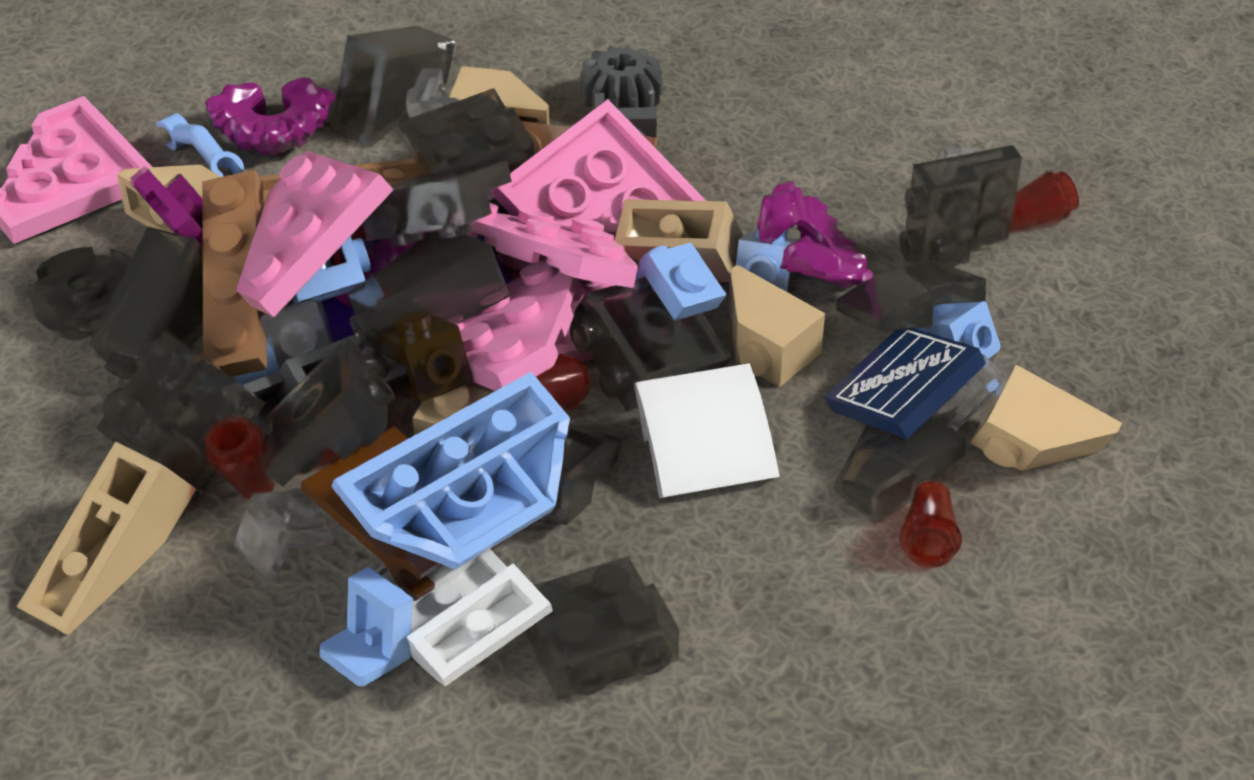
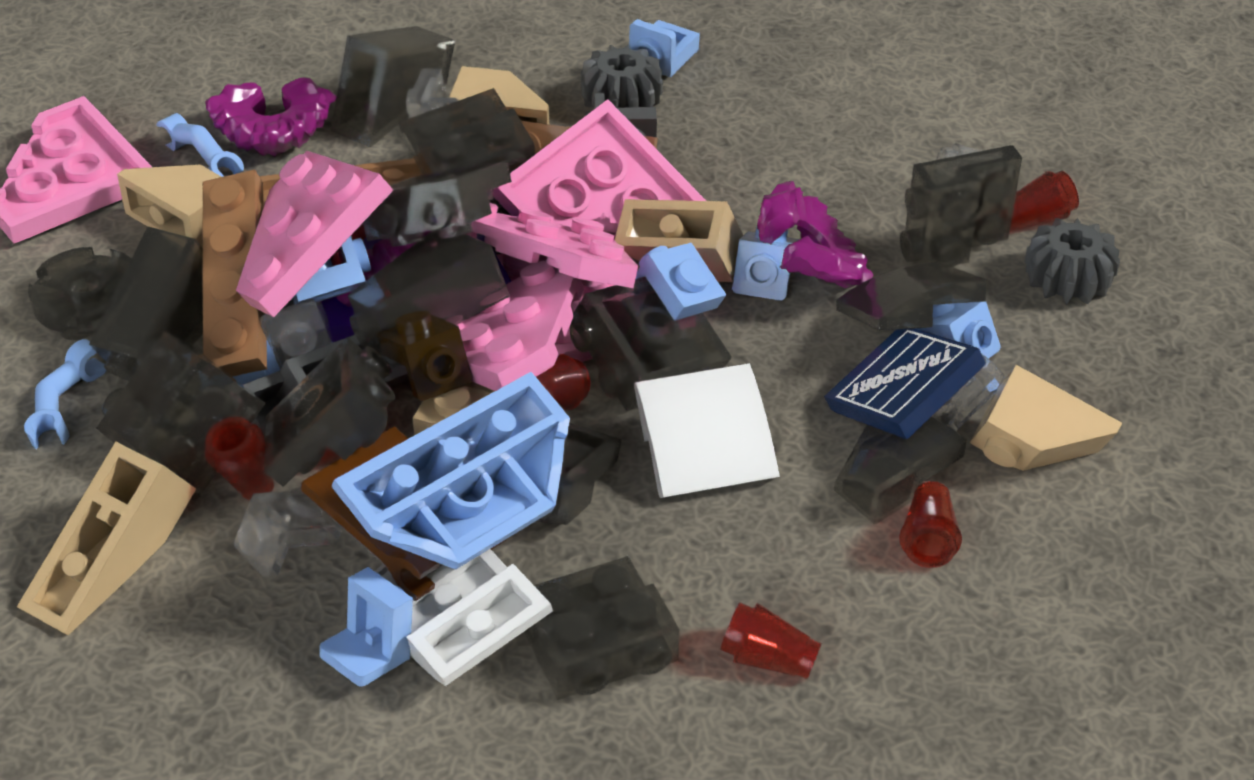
(56, 383): none -> light blue arm
(174, 202): magenta plate -> none
(665, 42): none -> light blue bracket
(769, 642): none -> clear red cone
(771, 327): tan slope -> none
(1072, 260): none -> dark grey gear

